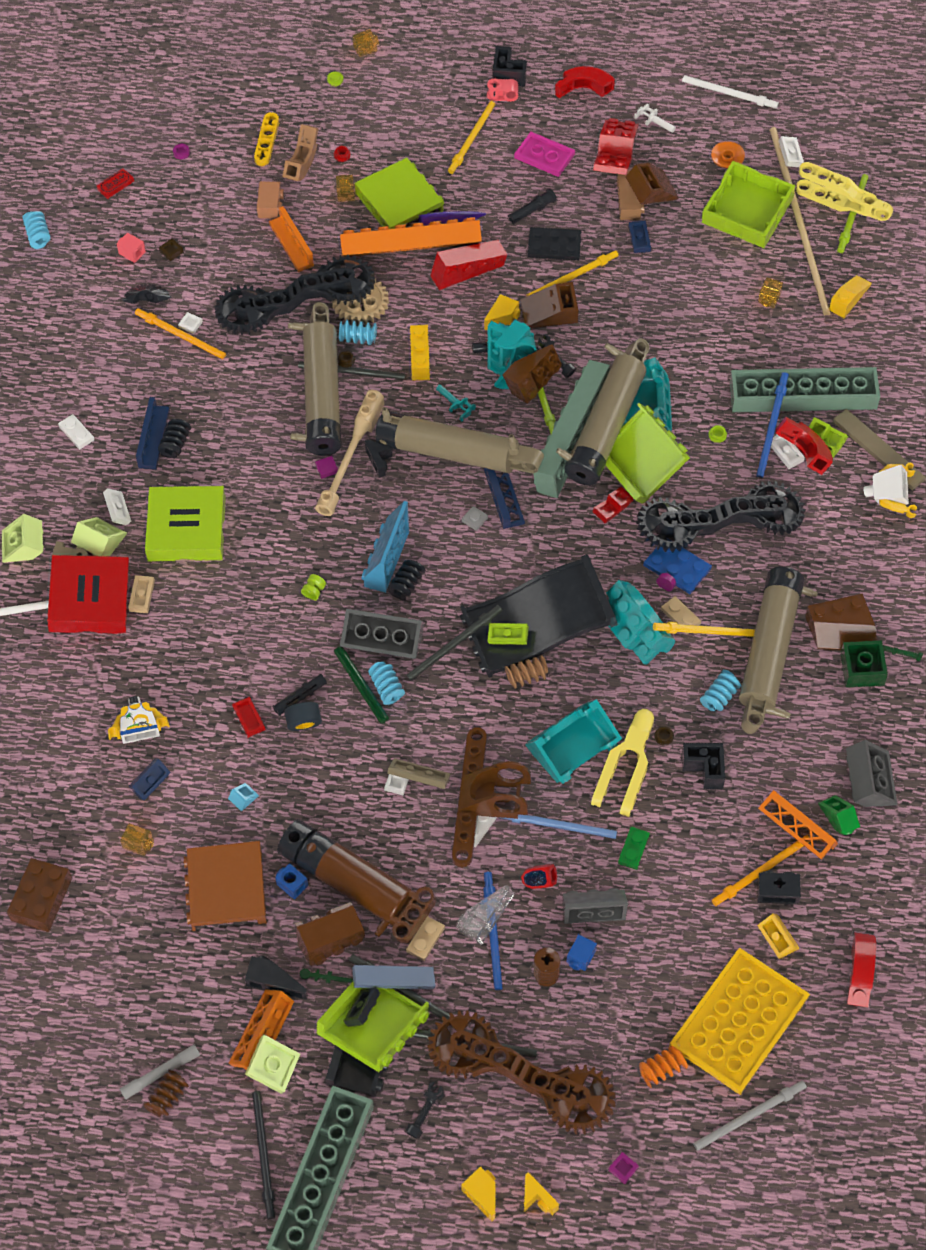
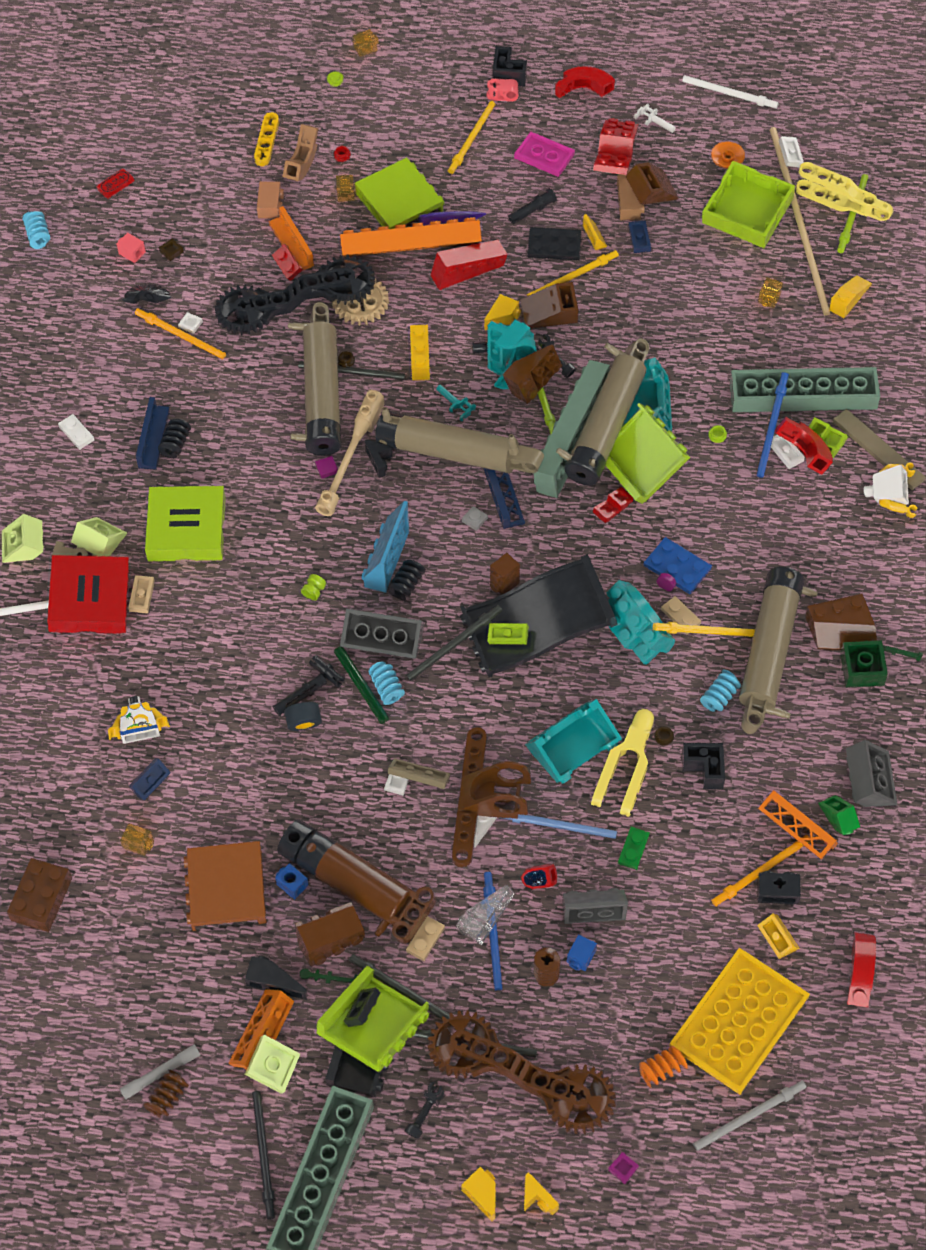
(117, 506): white plate -> none
(181, 151): magenta tile -> none
(242, 796): medium azure slope -> none
(248, 717): red tile -> none
(287, 262): none -> red plate
(326, 670): none -> black pin
(357, 332): medium azure piece -> none
(393, 977): sand blue tile -> none
(504, 574): none -> reddish brown brick
(527, 671): medium nougat piece -> none
(593, 233): none -> yellow slope
(686, 523): black beam -> none

